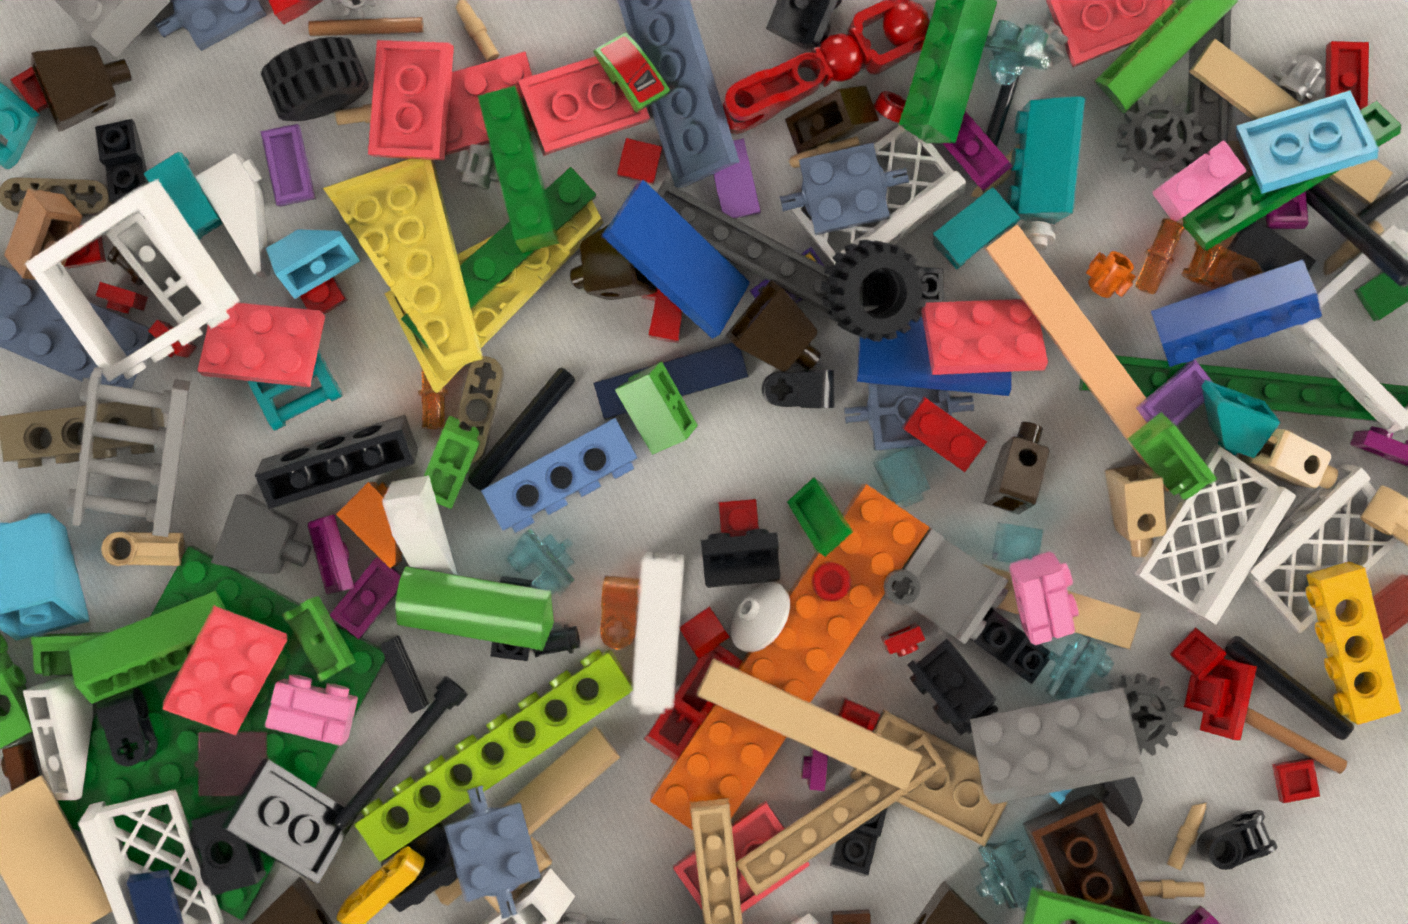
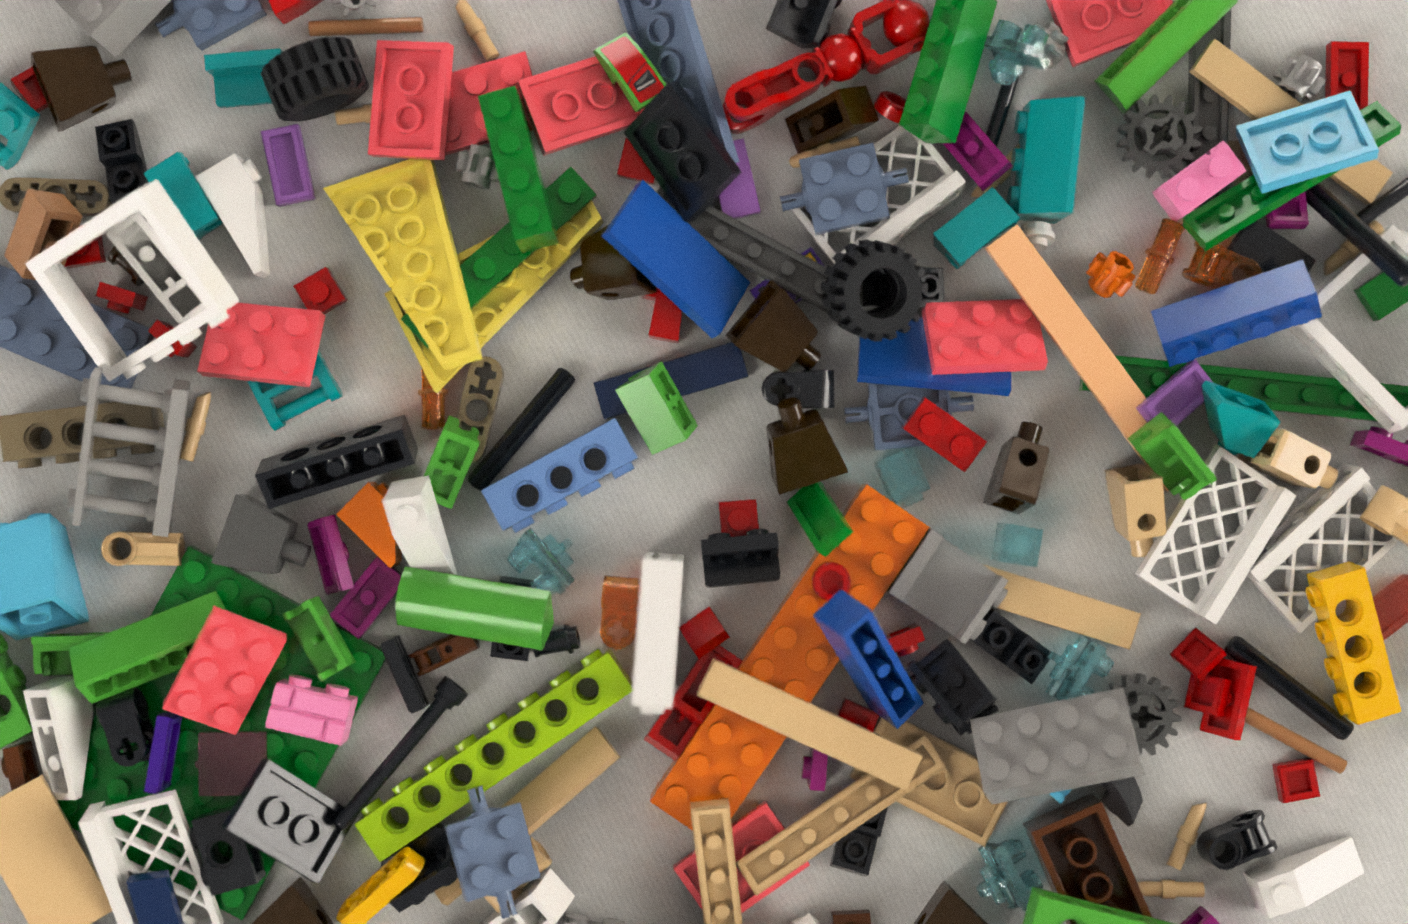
(163, 752): none -> dark purple tile
(195, 426): none -> tan piece
(239, 77): none -> teal panel
(310, 258): medium azure slope -> none
(449, 649): none -> reddish brown bar
(682, 151): none -> black plate
(760, 617): white dish -> none
(801, 448): none -> dark brown torso
(868, 658): none -> blue brick
(905, 598): dark grey bush -> none
(1043, 597): bright pink brick -> none
(1303, 877): none -> white slope

